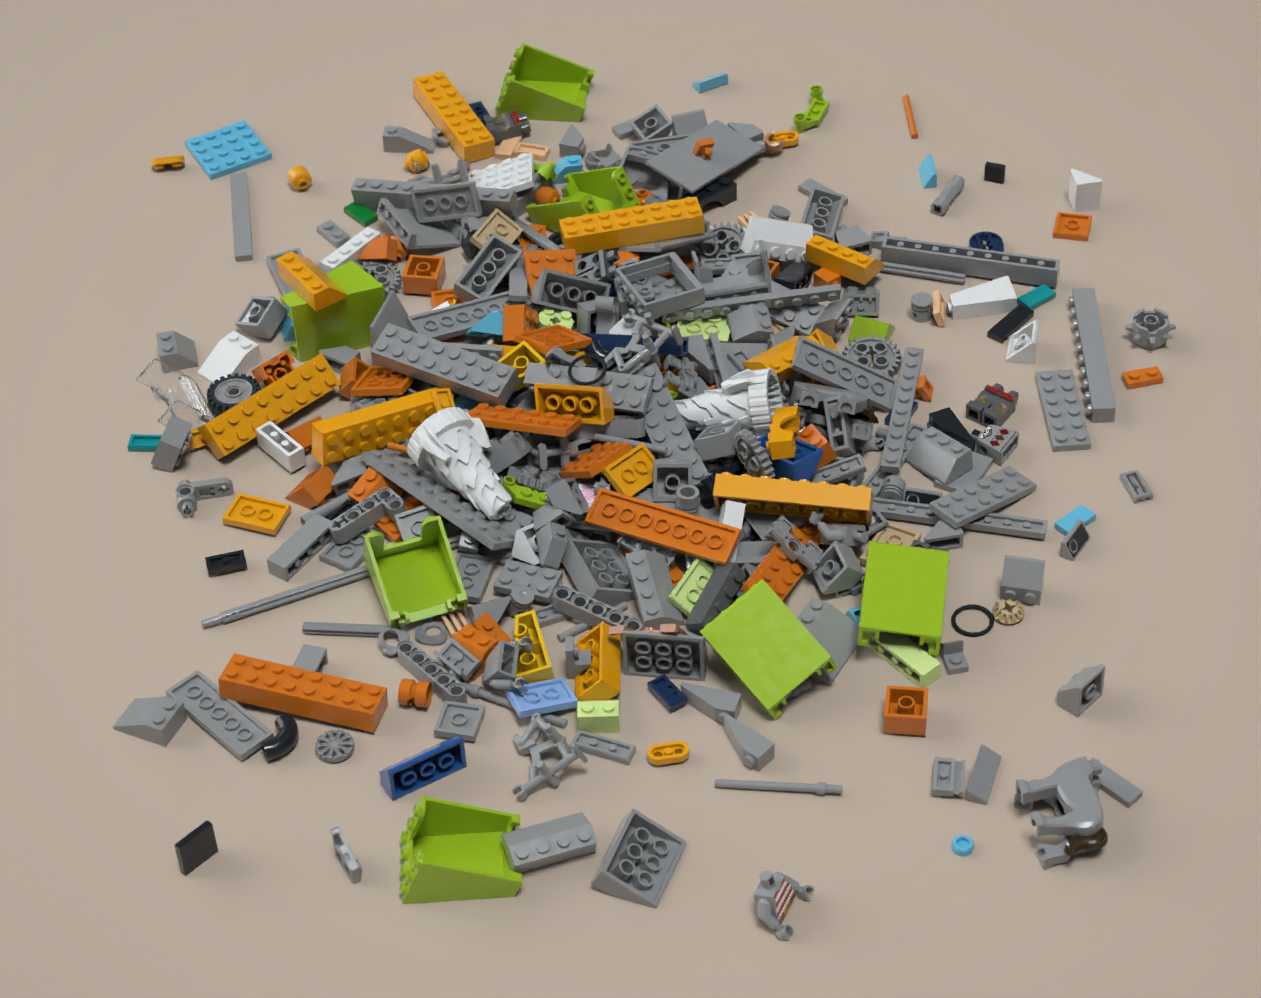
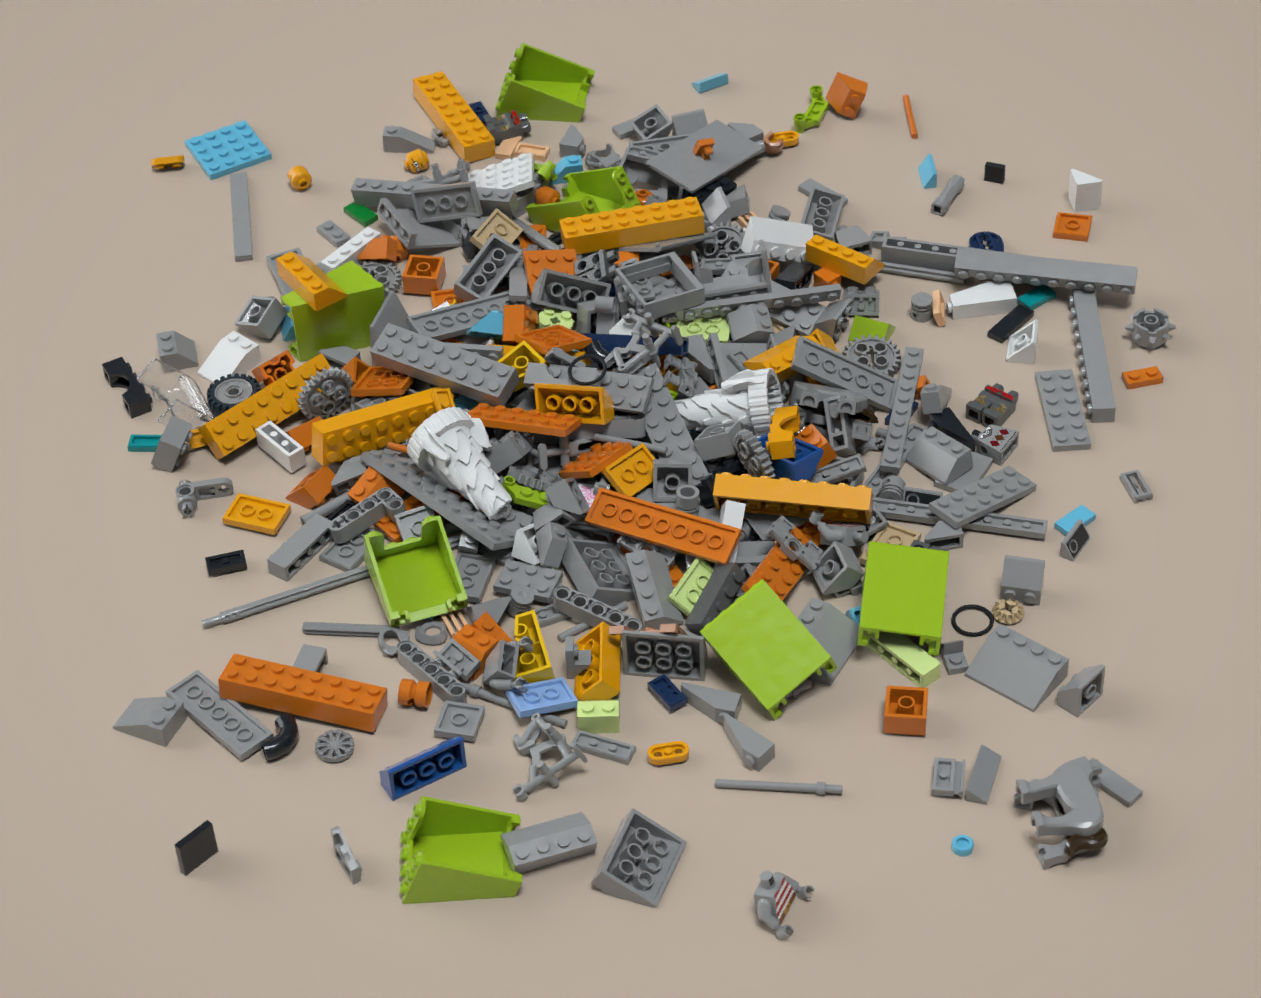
(135, 399): none -> black arch
(332, 383): none -> light grey gear
(717, 208): none -> light grey slope
(739, 201): none -> light grey slope
(846, 94): none -> orange slope
(934, 398): none -> light grey slope
(1017, 668): none -> light grey slope
(1046, 271): none -> light grey brick

